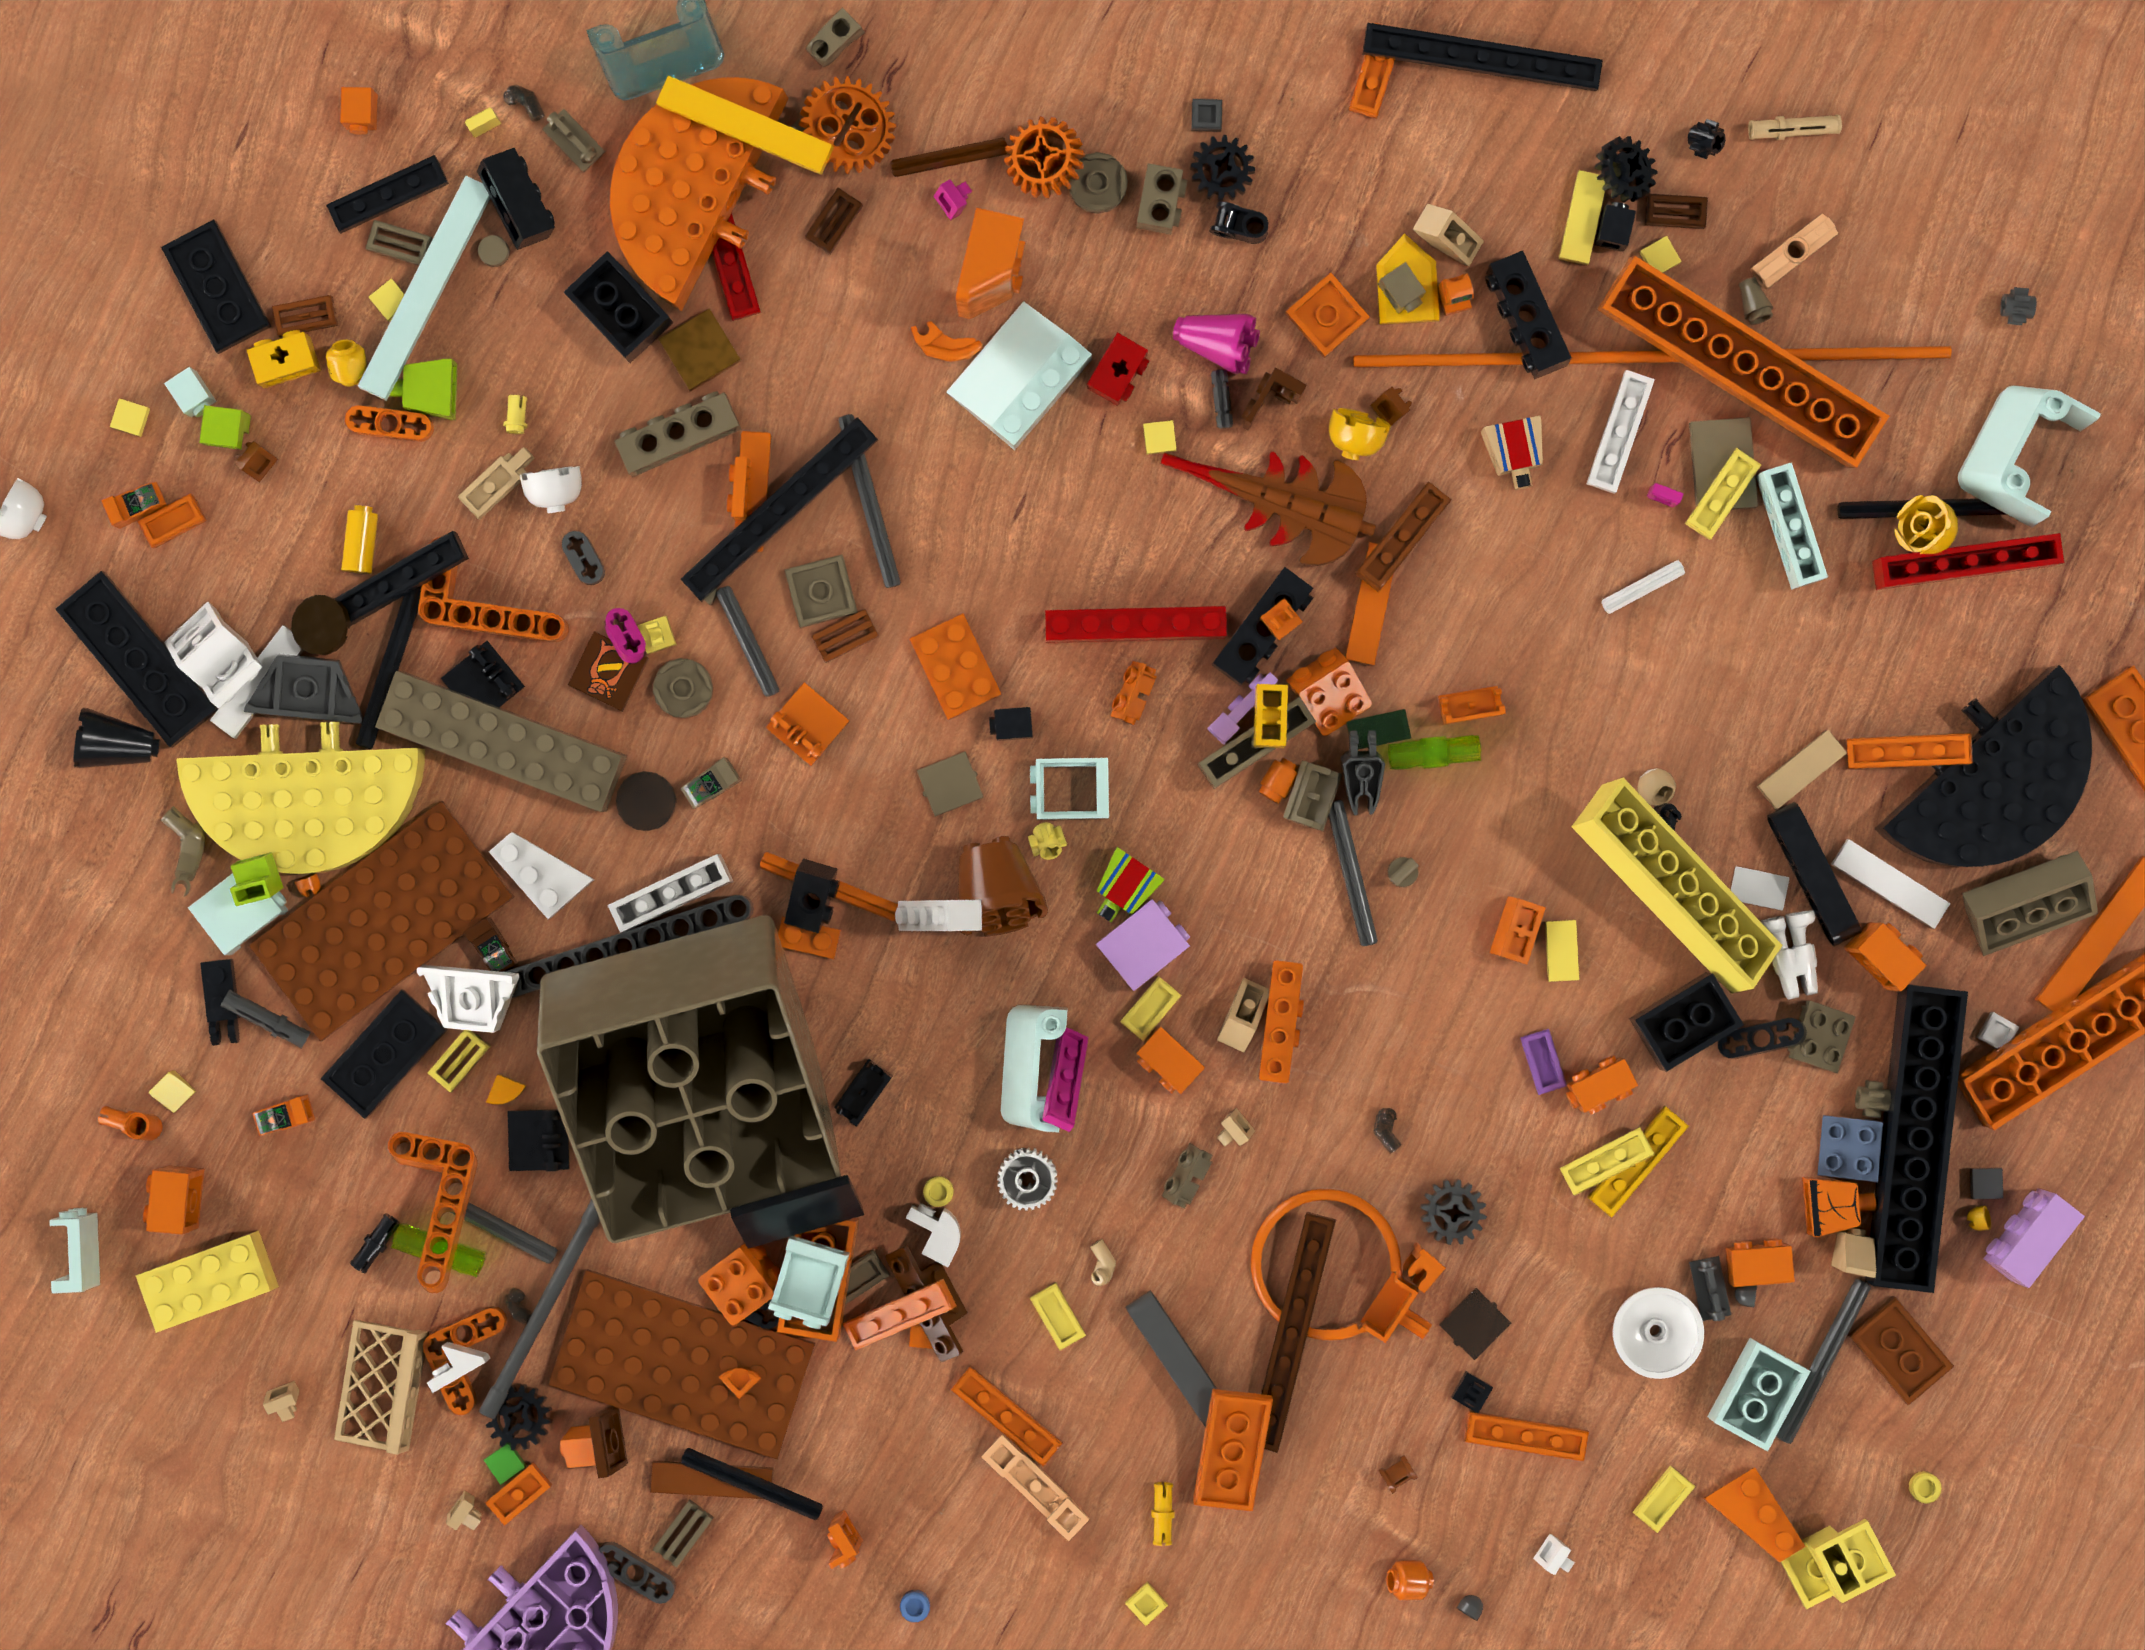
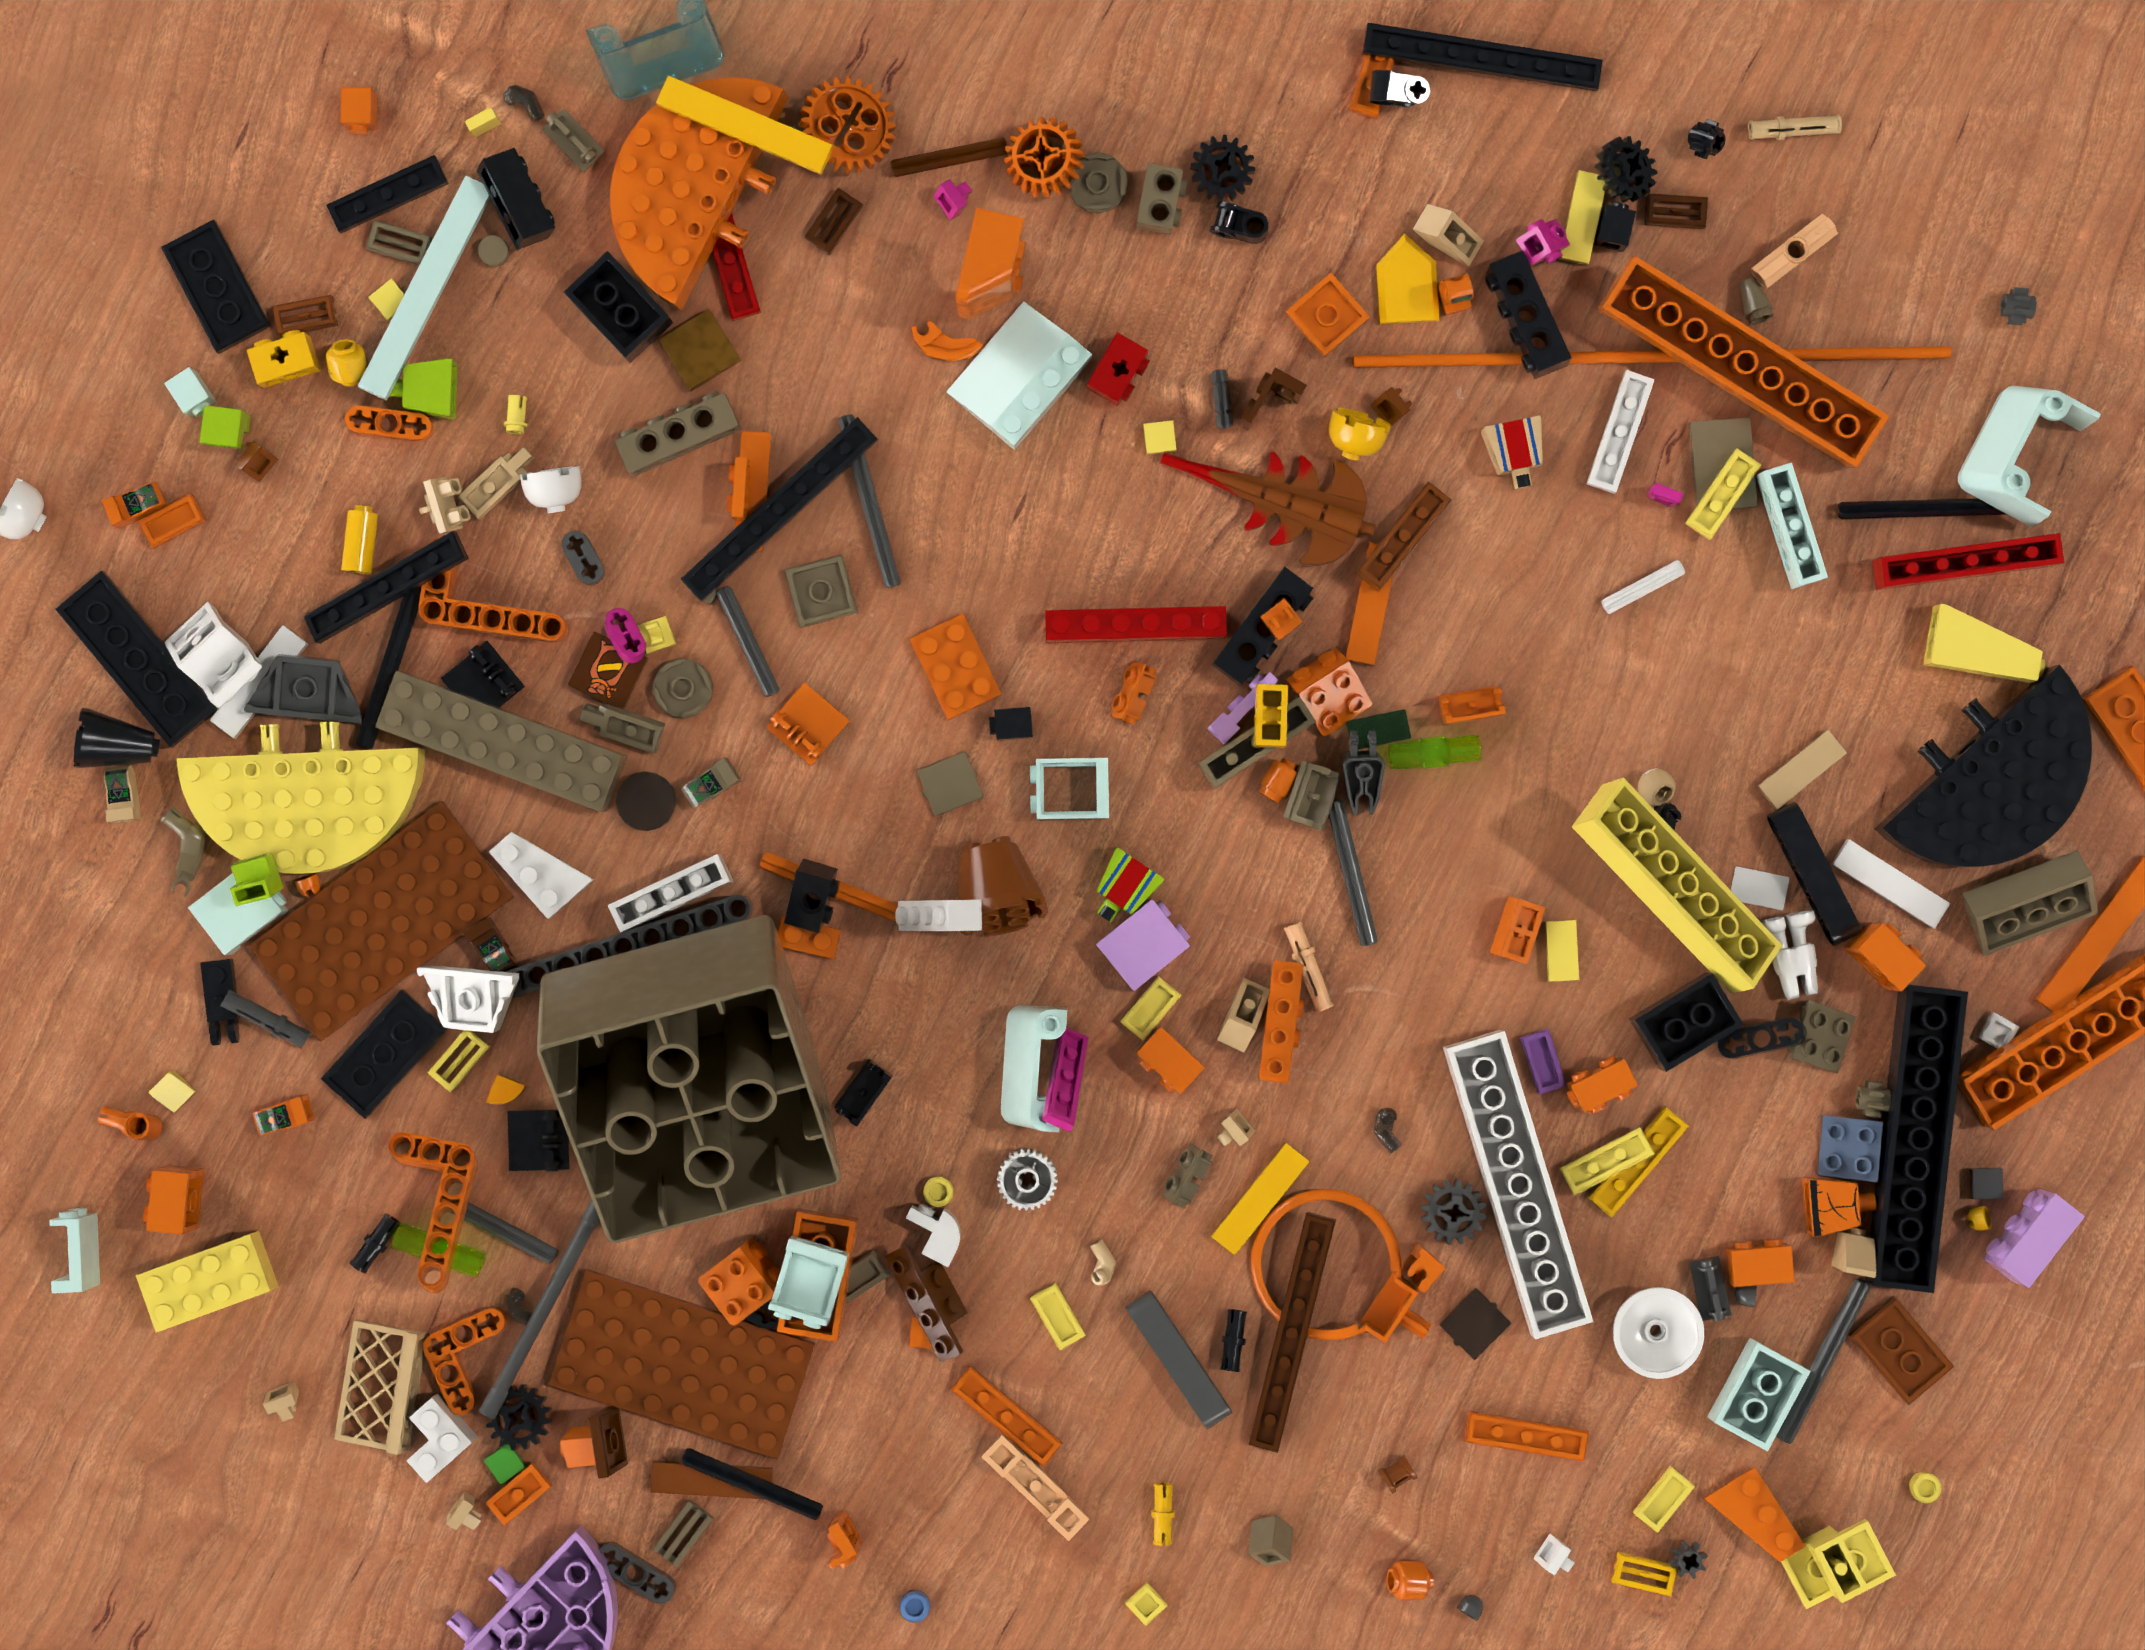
(121, 795): none -> tan leg
(130, 417): light yellow tile -> none
(320, 625): dark brown tile -> none
(442, 504): none -> tan hips
(446, 1435): none -> white brick
(463, 1361): white slope -> none
(624, 726): none -> dark tan hinge
(740, 1380): orange tile -> none
(797, 1211): black tile -> none
(823, 646): dark orange tile -> none
(834, 38): dark tan leg -> none
(899, 1314): orange tile -> none
(1047, 841): light yellow gear -> none
(1206, 115): dark grey tile -> none
(1219, 338): dark pink cone -> none
(1232, 1450): orange tile -> none
(1233, 1340): none -> black pin
(1260, 1198): none -> yellow tile
(1270, 1540): none -> dark tan panel
(1312, 976): none -> light nougat pin
(1393, 89): none -> piece
(1402, 289): dark tan brick -> none
(1403, 871): dark tan plate -> none
(1472, 1392): black tile -> none
(1518, 1184): none -> white brick
(1543, 242): none -> dark pink brick
(1619, 1567): none -> yellow tile
(1661, 255): light yellow tile -> none
(1688, 1567): none -> dark grey gear
(1909, 750): orange tile -> none
(1926, 525): yellow cylinder -> none
(1977, 648): none -> light yellow slope

